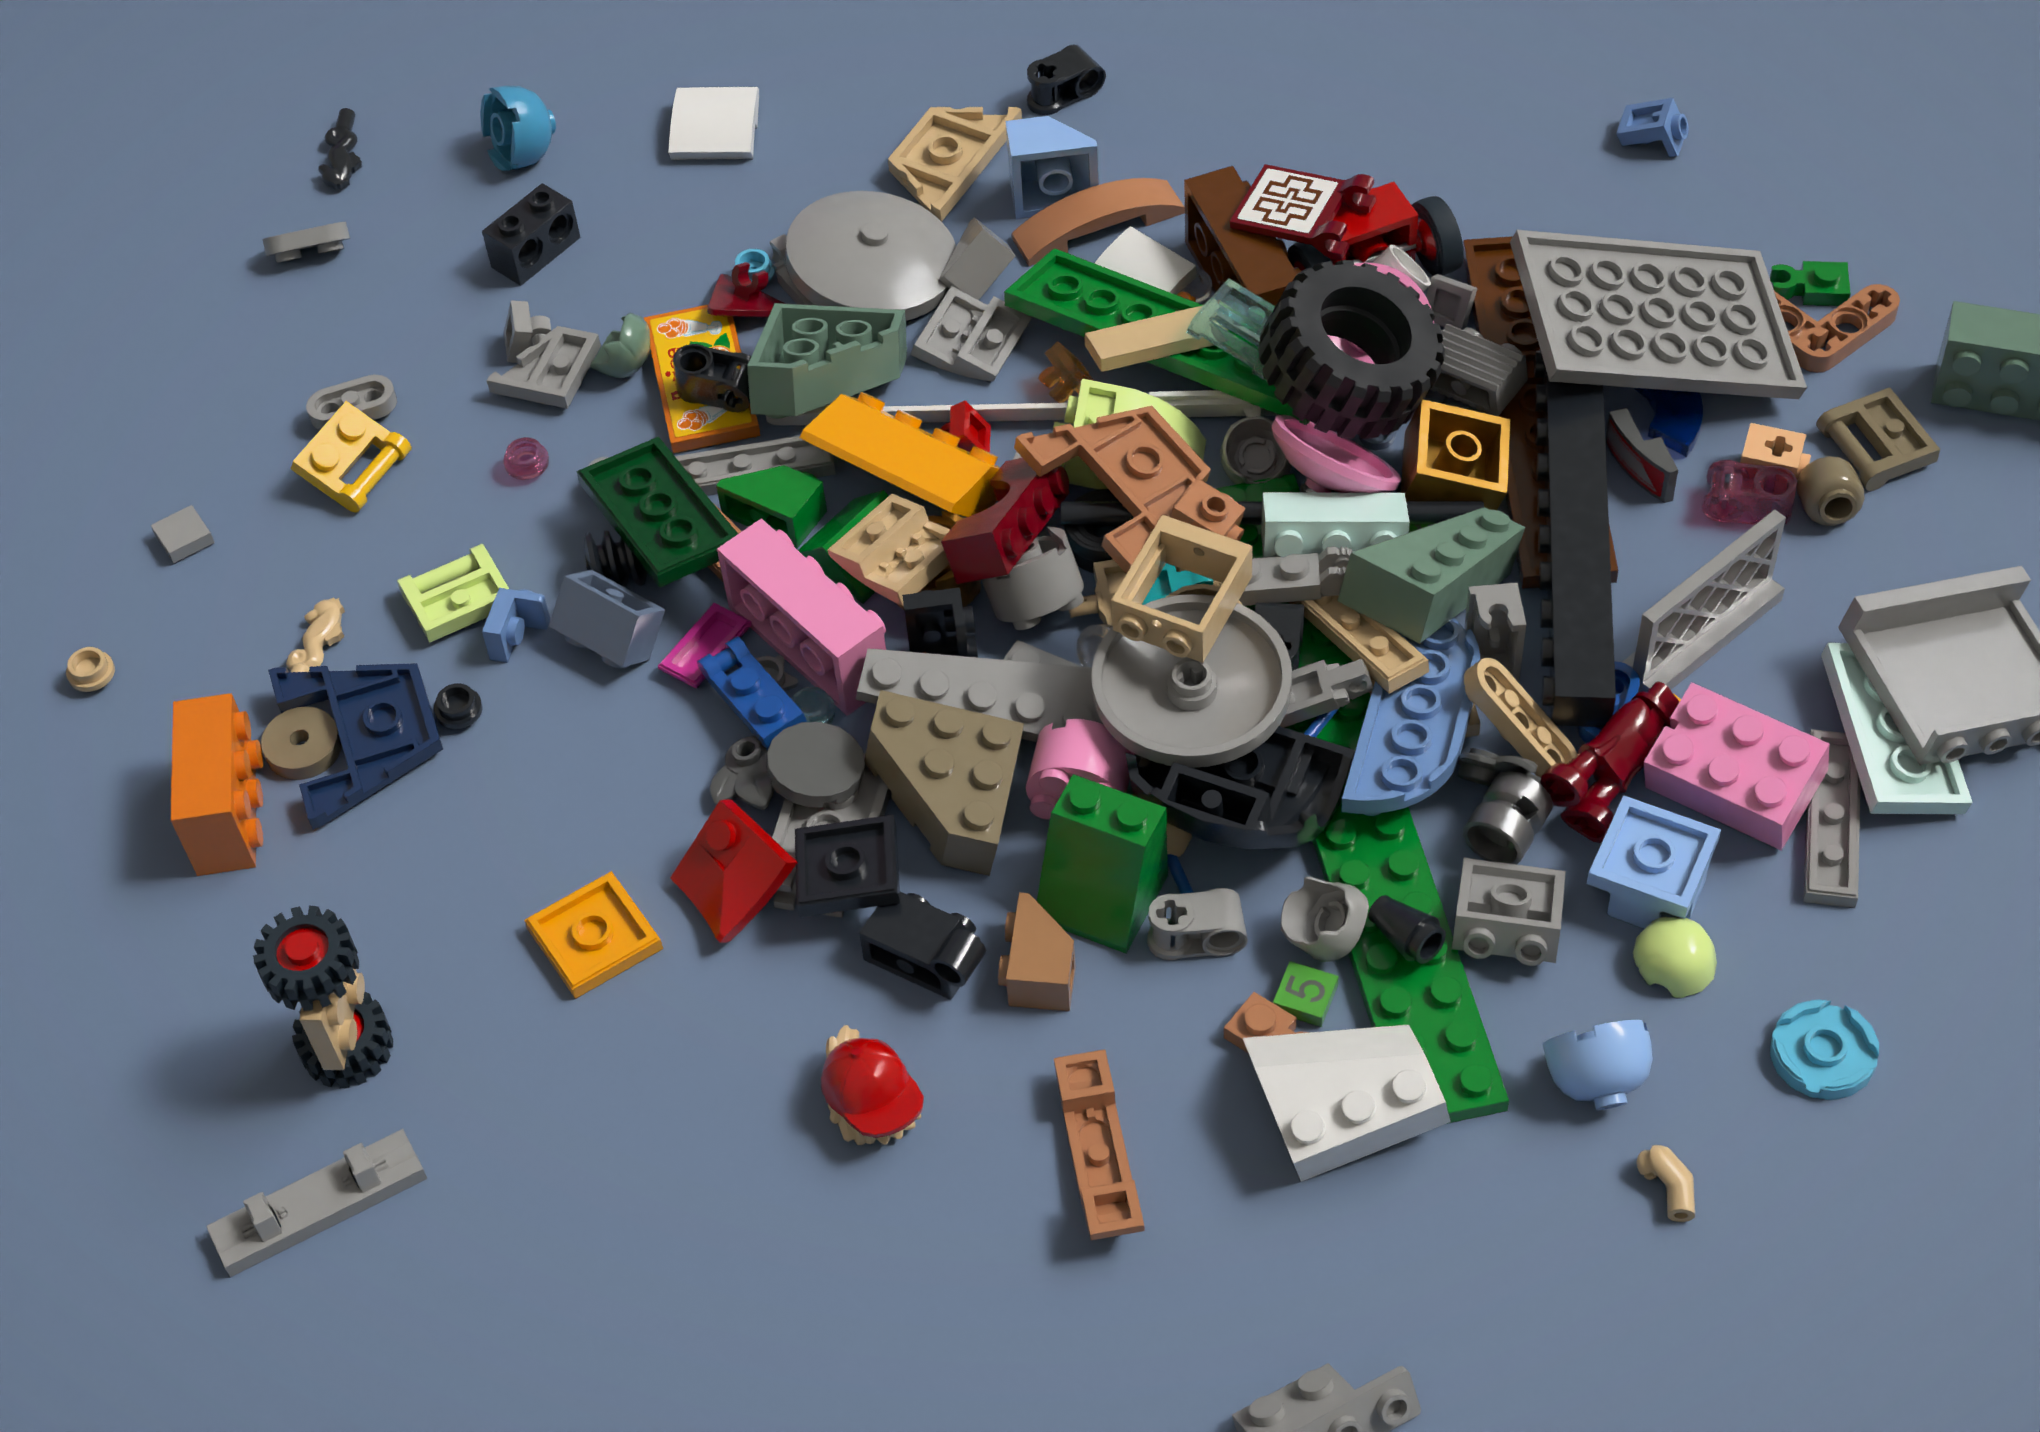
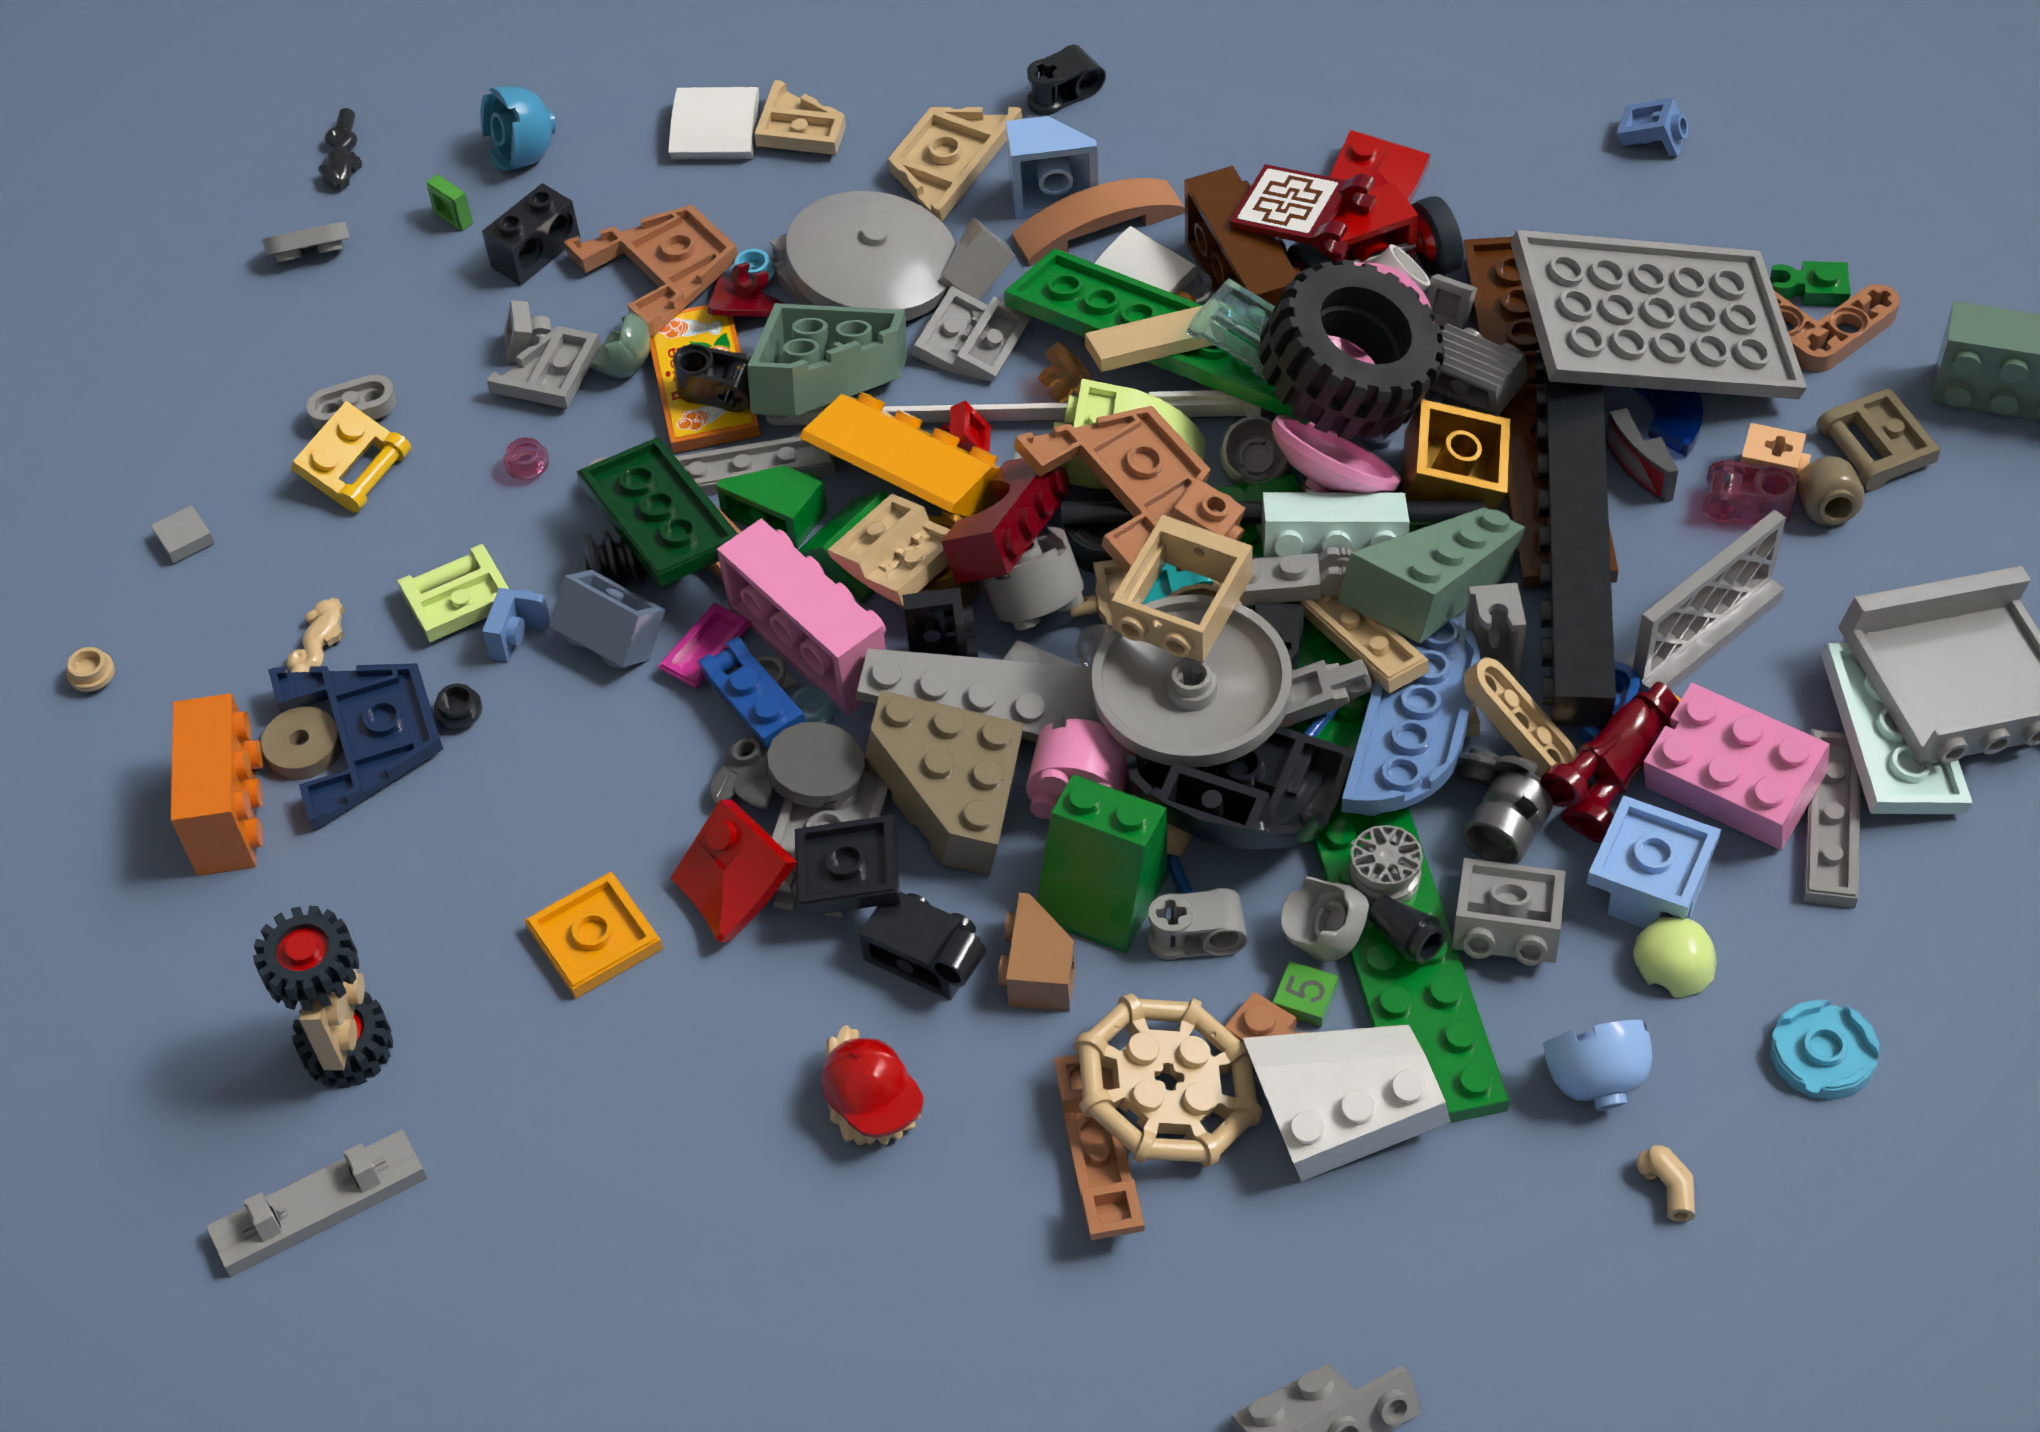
(449, 202): none -> bright green tile
(673, 248): none -> nougat wing
(799, 123): none -> tan wing
(1183, 1058): none -> tan plate
(1382, 161): none -> red plate
(1386, 863): none -> light grey wheel

